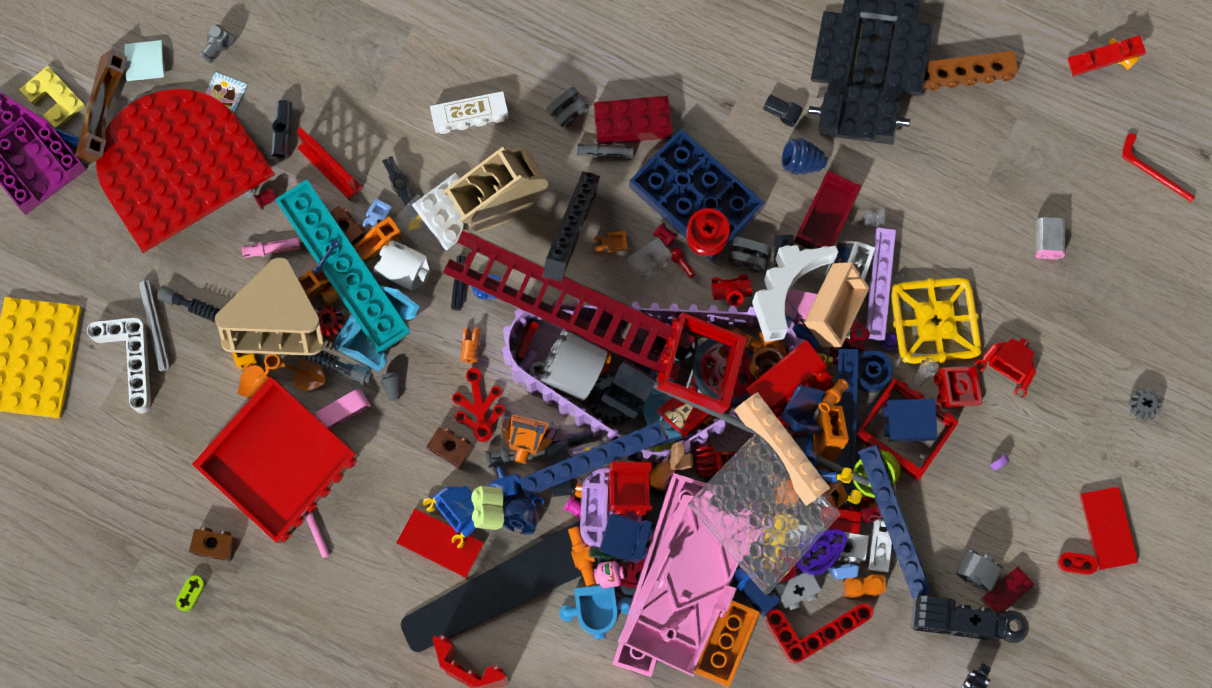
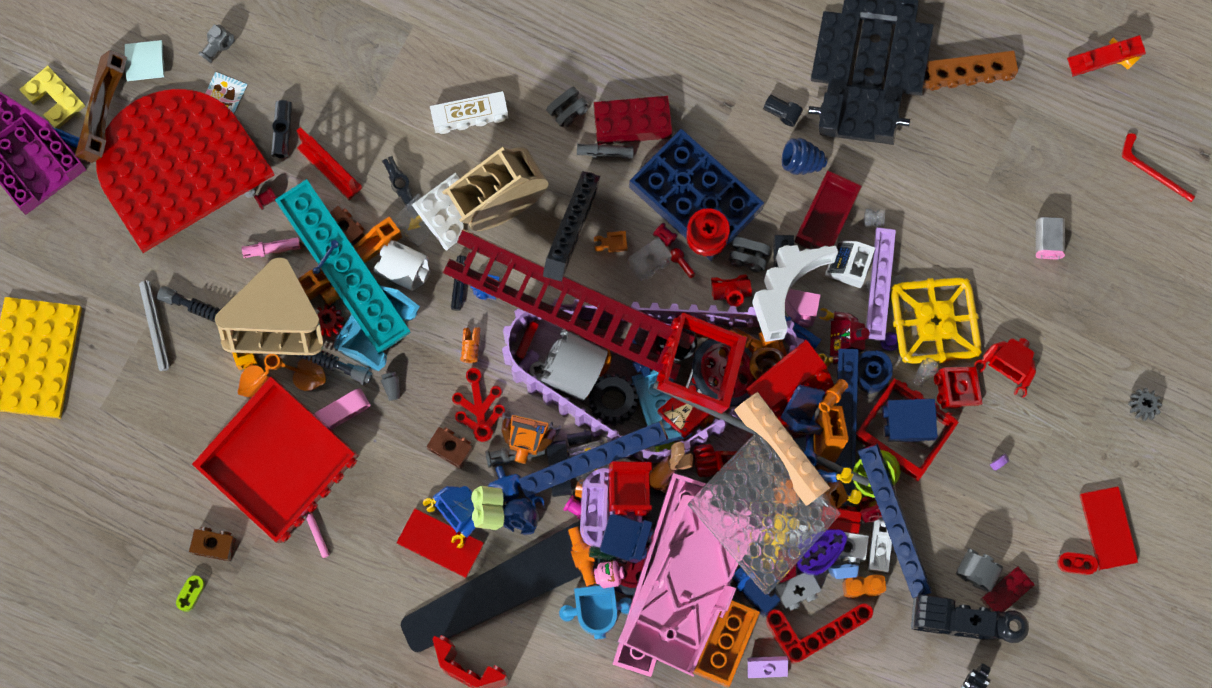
(133, 357): white beam -> none
(377, 213): light blue plate -> none
(629, 390): black bracket -> none
(767, 667): none -> lavender plate
(836, 305): light nougat piece -> none

